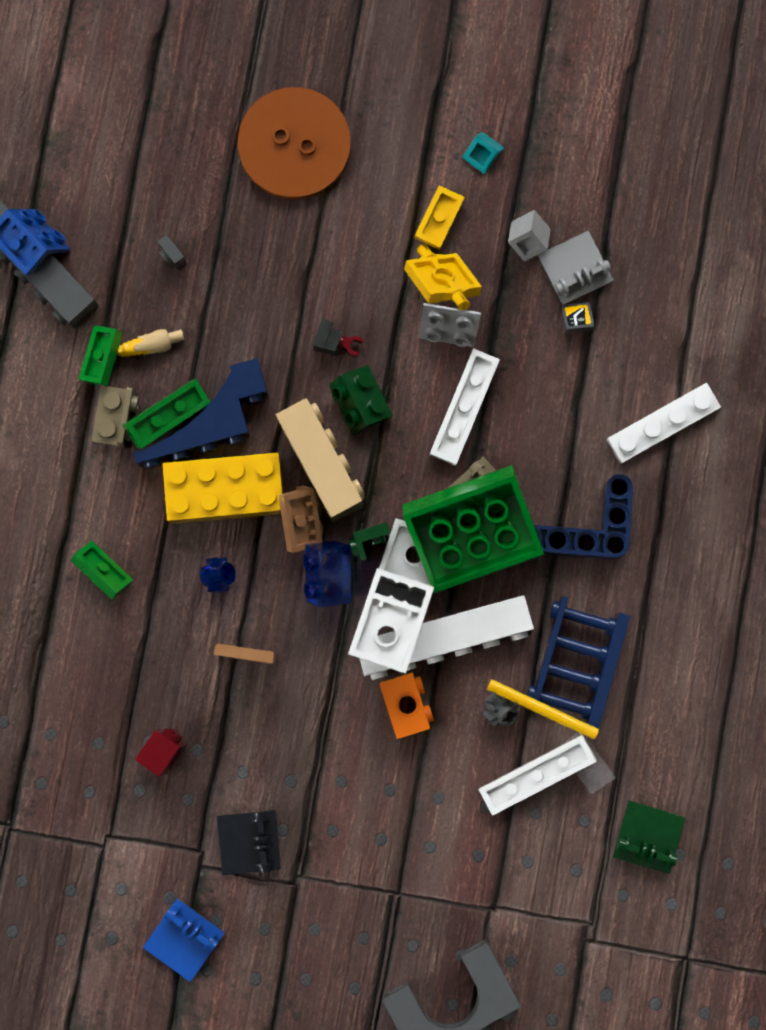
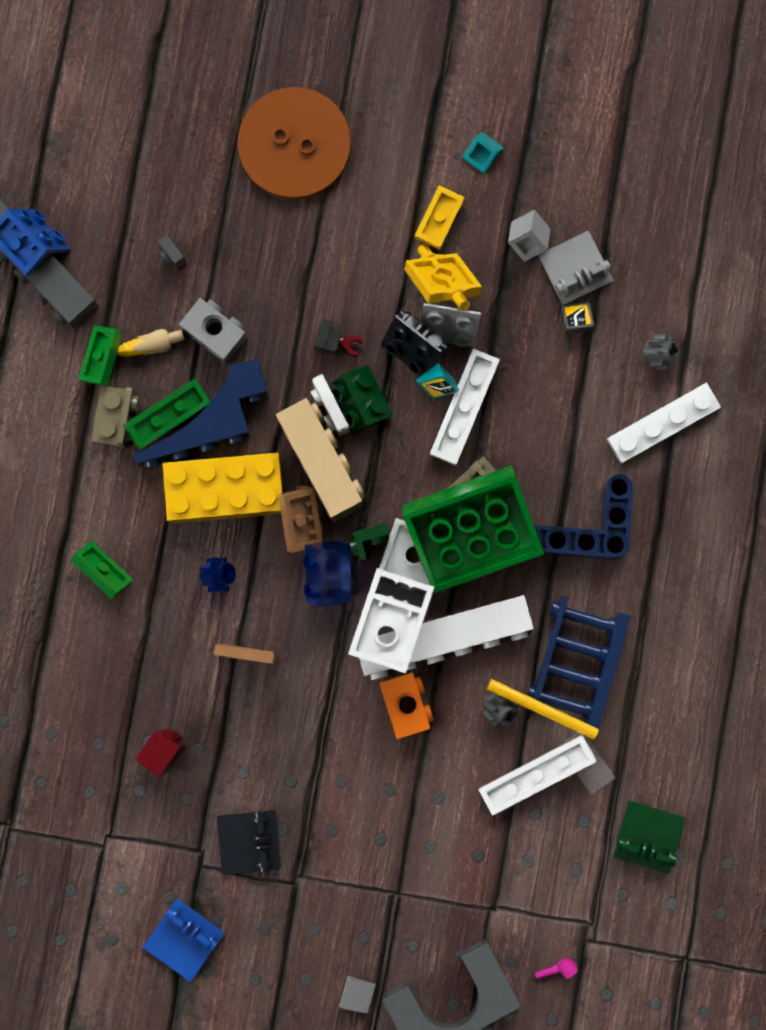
(221, 345): none -> light grey brick
(324, 396): none -> white plate
(357, 995): none -> light grey slope
(411, 346): none -> black hinge
(437, 382): none -> slope
(566, 966): none -> dark pink hand
(661, 351): none -> dark grey gear

